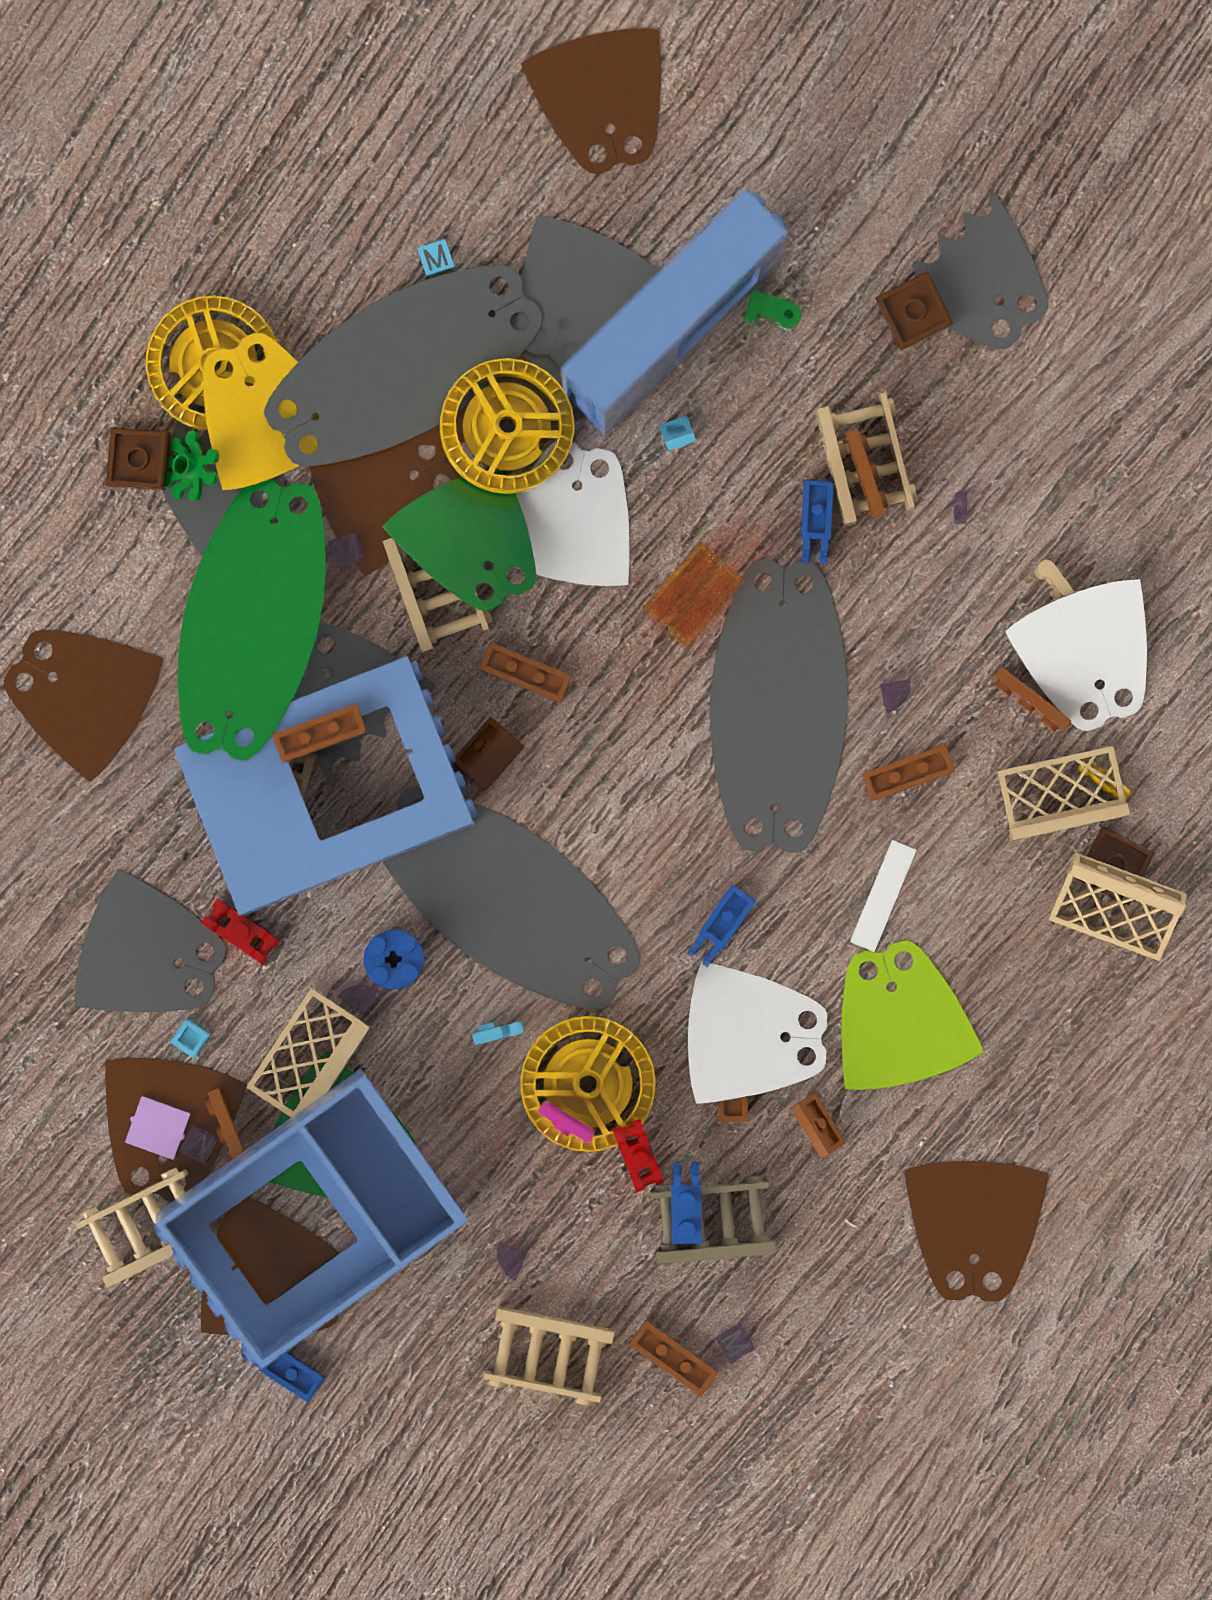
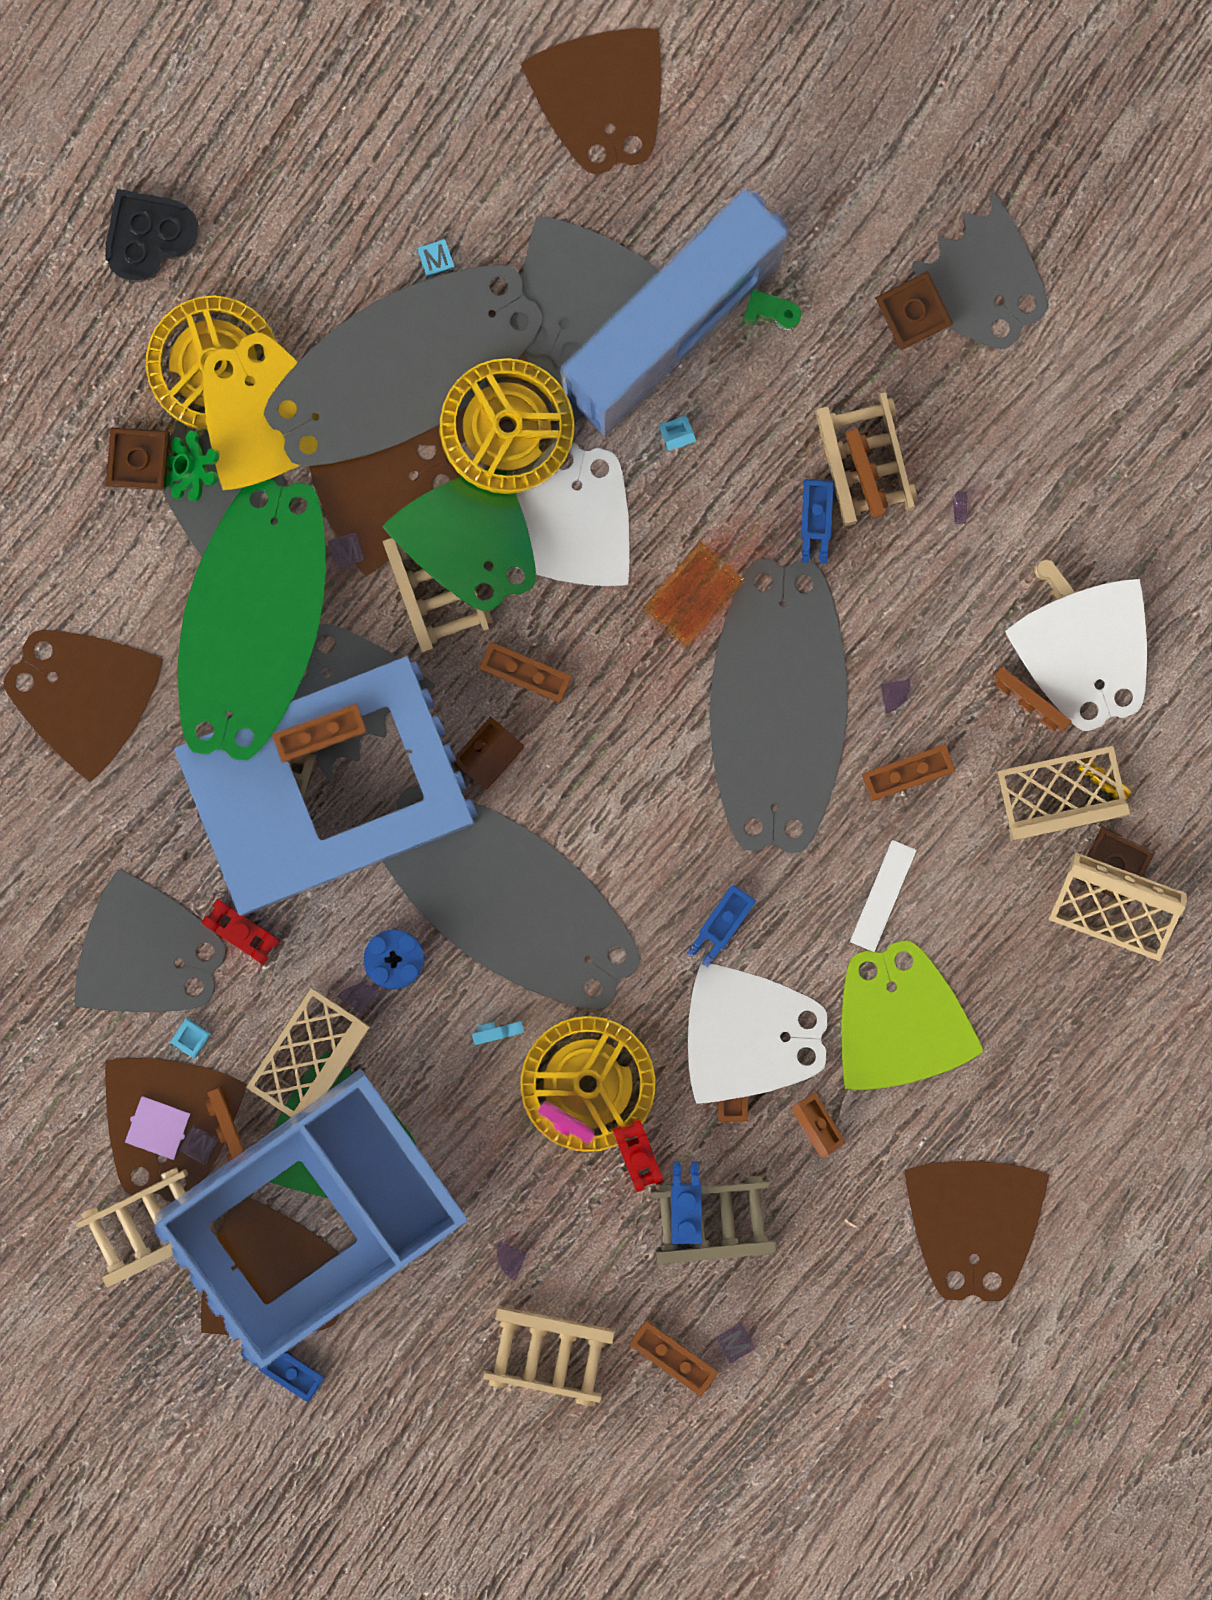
(146, 232): none -> black plate

